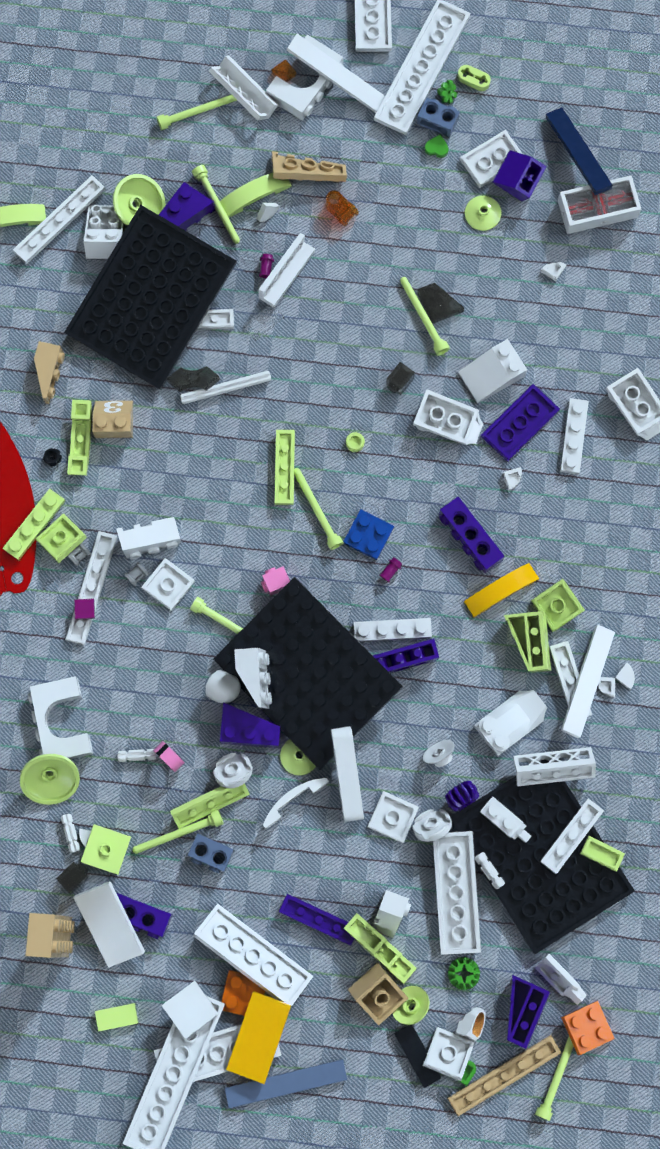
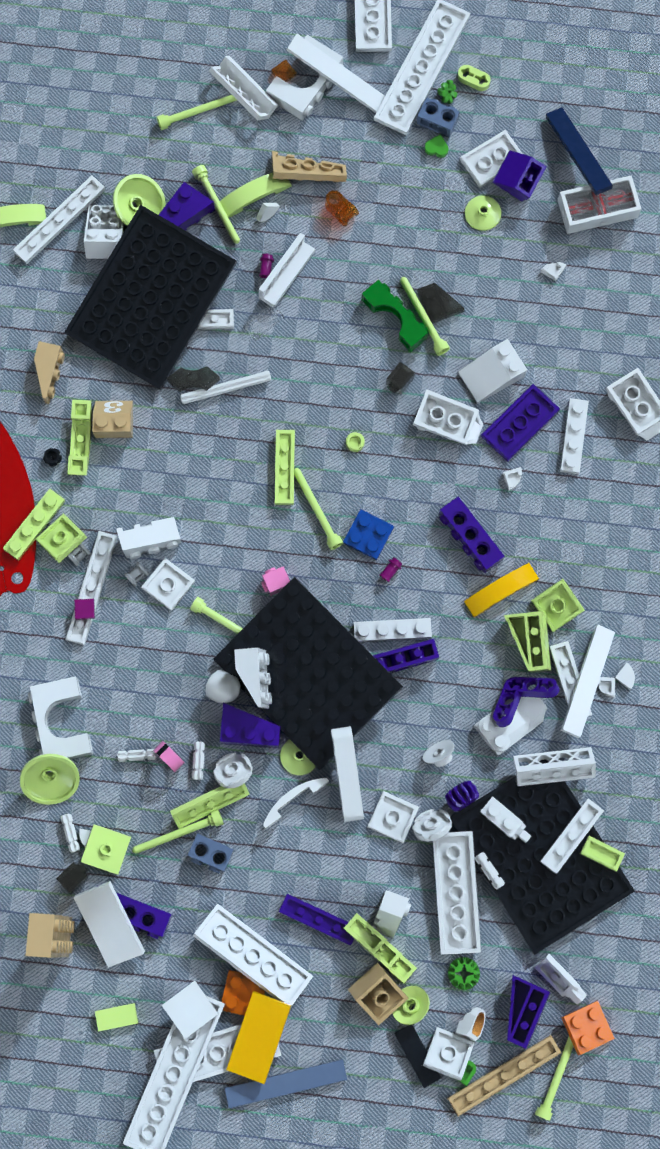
(198, 760): none -> white axle
(379, 298): none -> green arch
(513, 690): none -> dark purple beam

